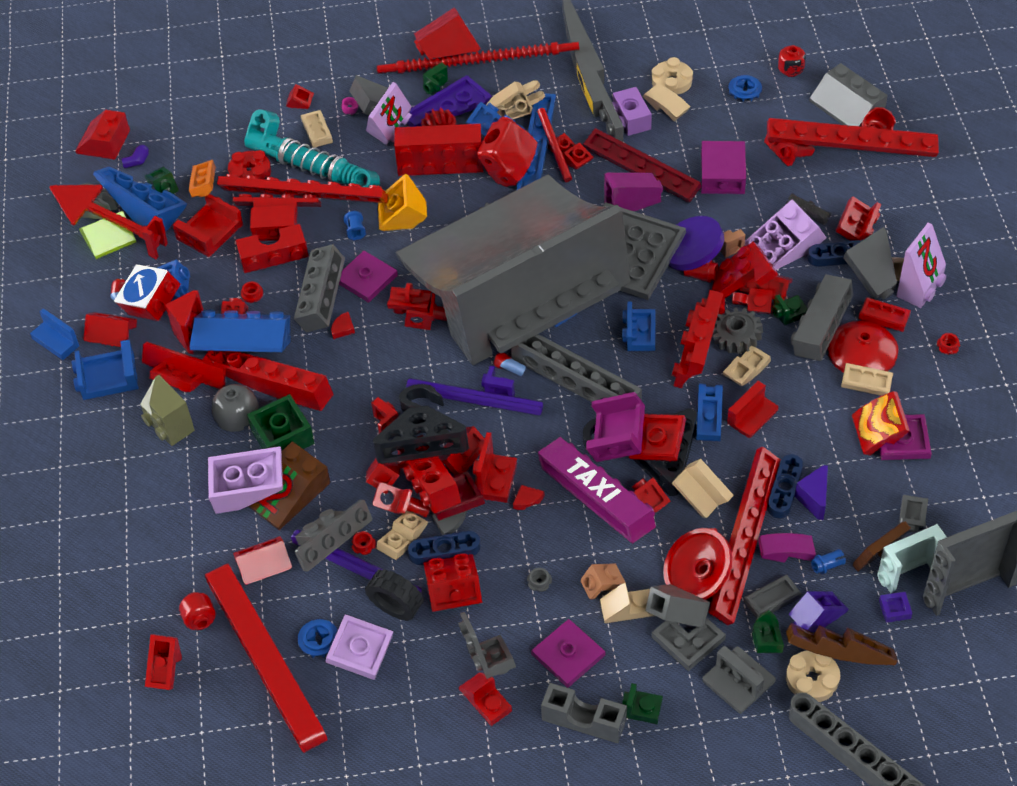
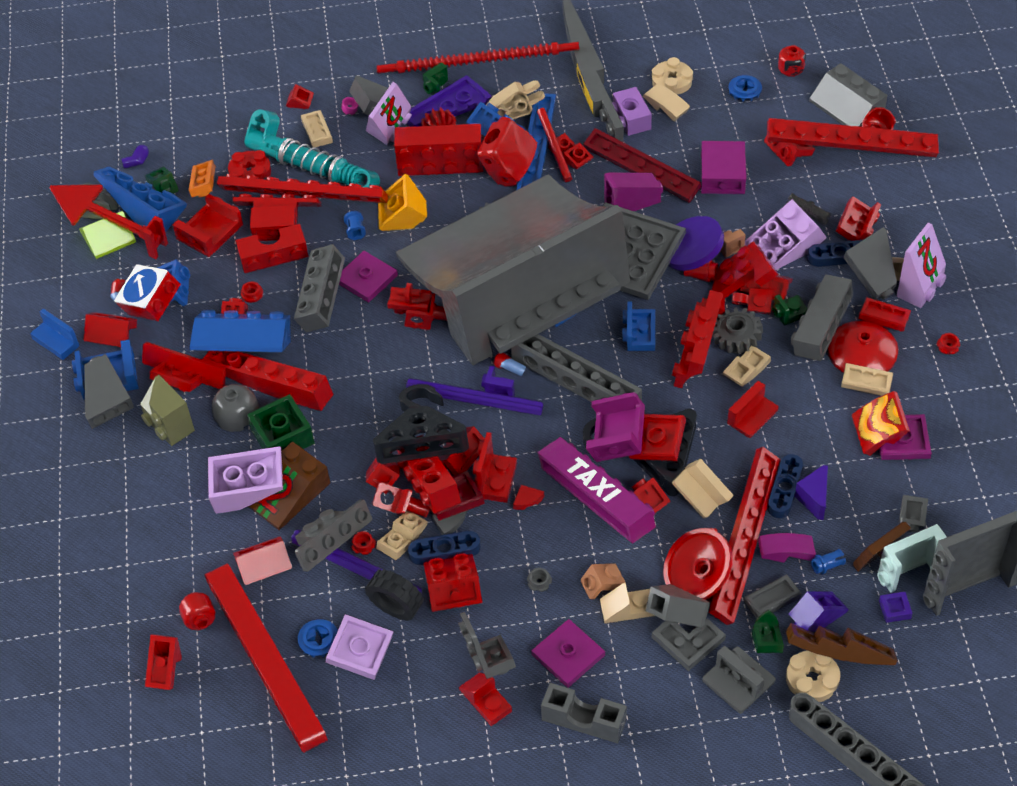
(104, 392): none -> dark grey slope
(105, 135): red slope -> none
(182, 315): red slope -> none
(342, 326): red tile -> none
(384, 413): red bracket -> none
(446, 37): red slope -> none
(642, 705): dark green bracket -> none
(709, 413): blue plate -> none

